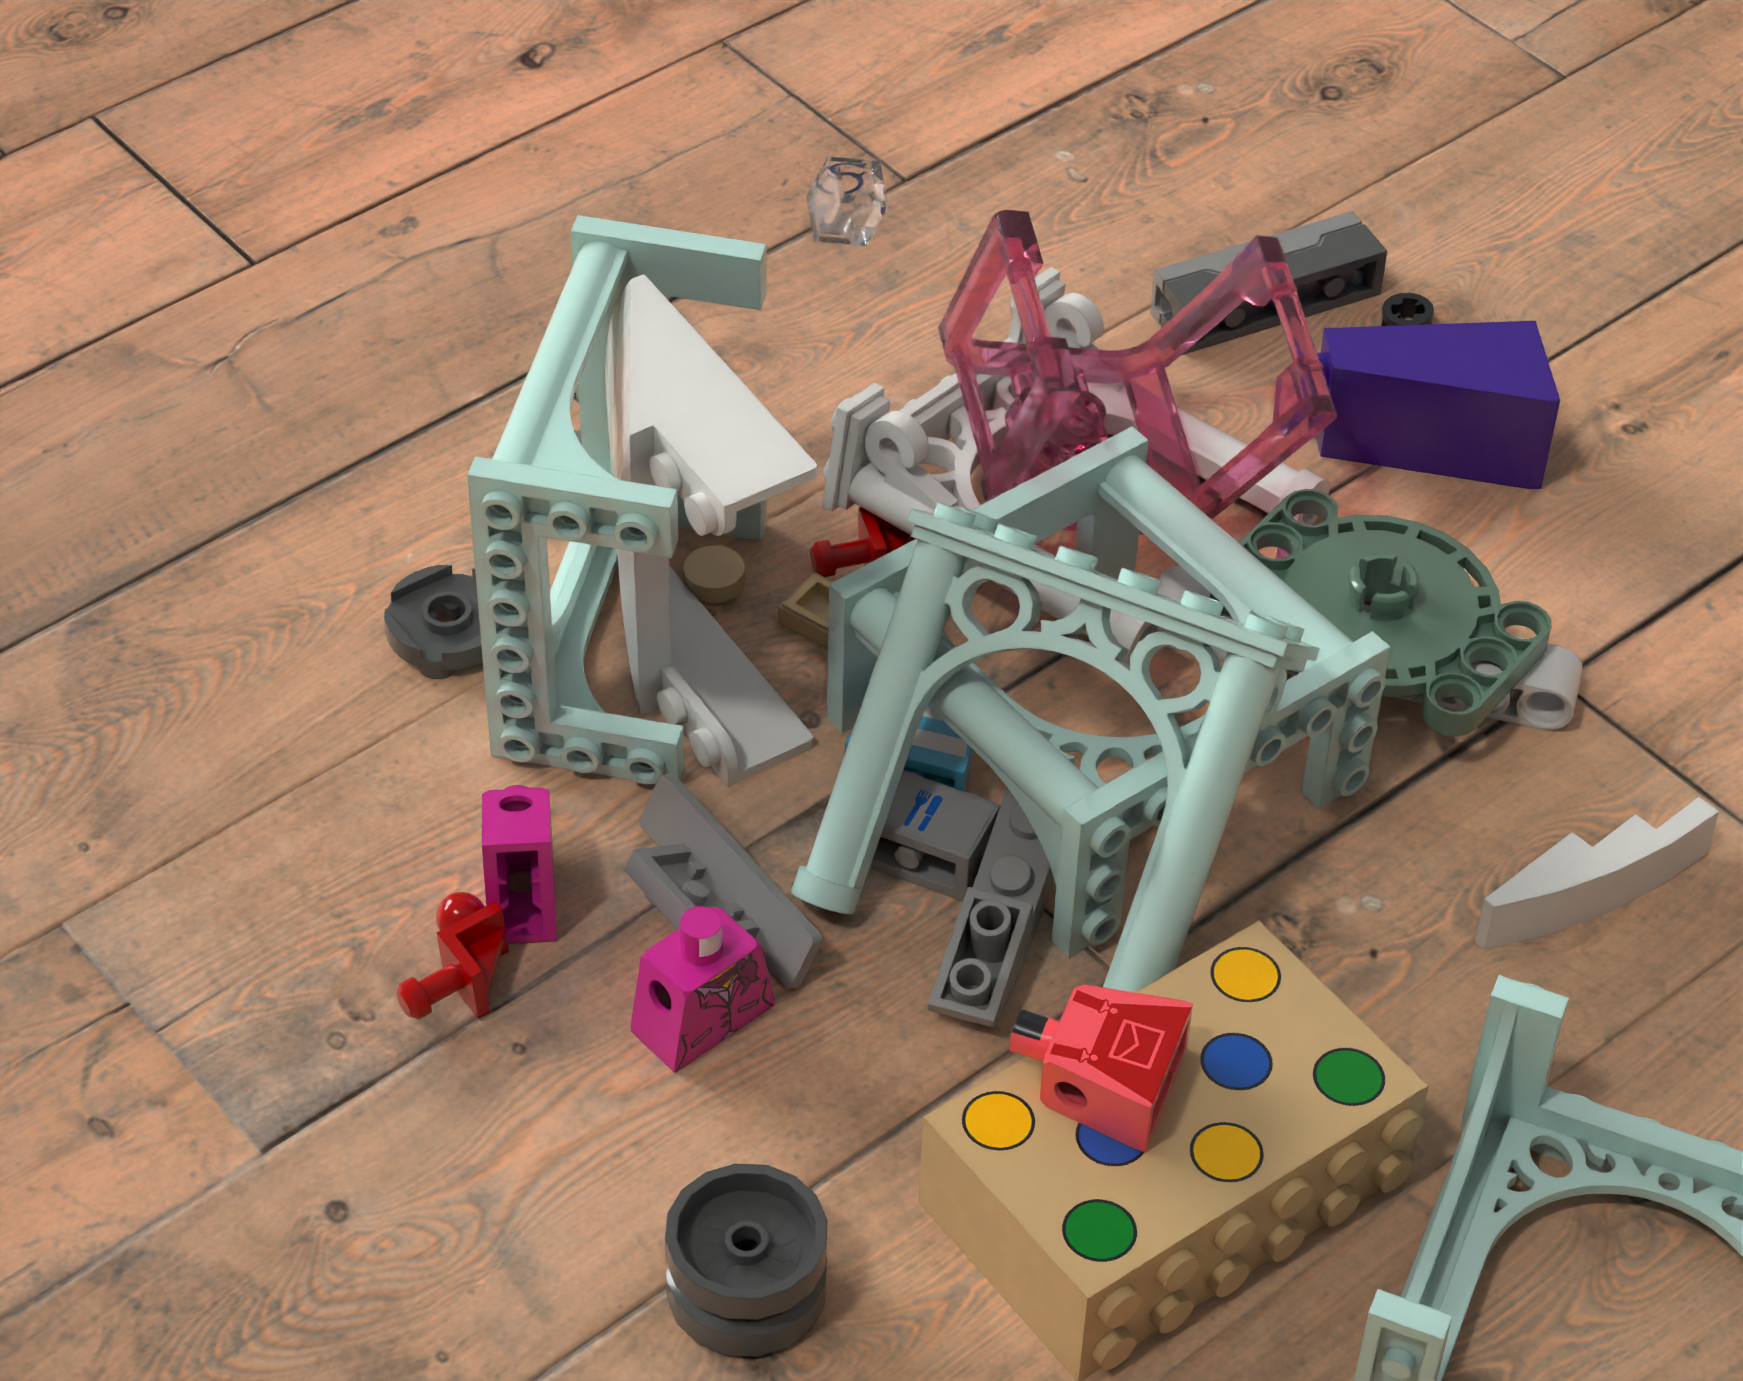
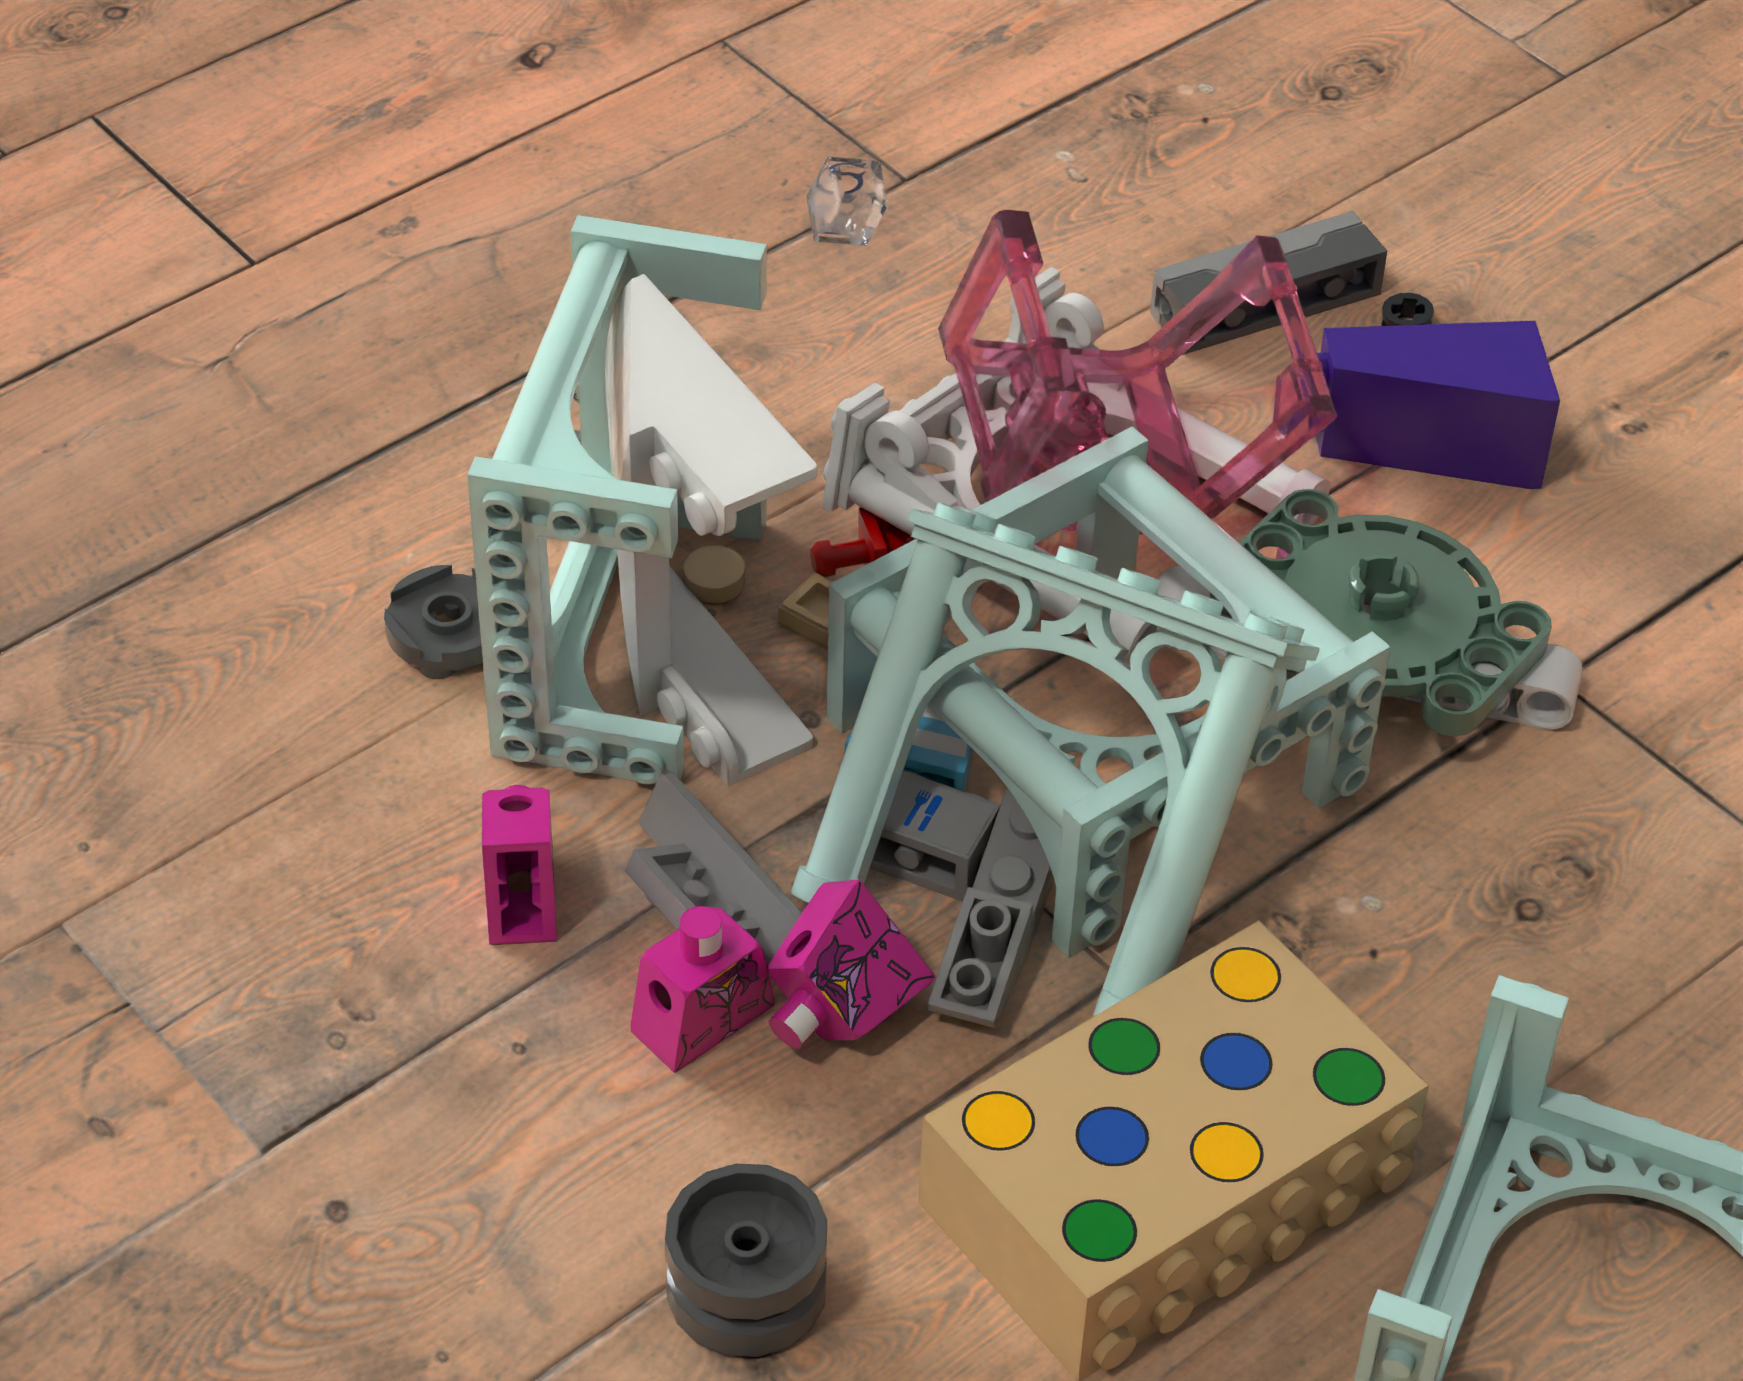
(469, 949): red piece -> none
(843, 967): none -> dark pink torso
(1108, 1058): coral torso -> none
(1584, 881): white slope -> none

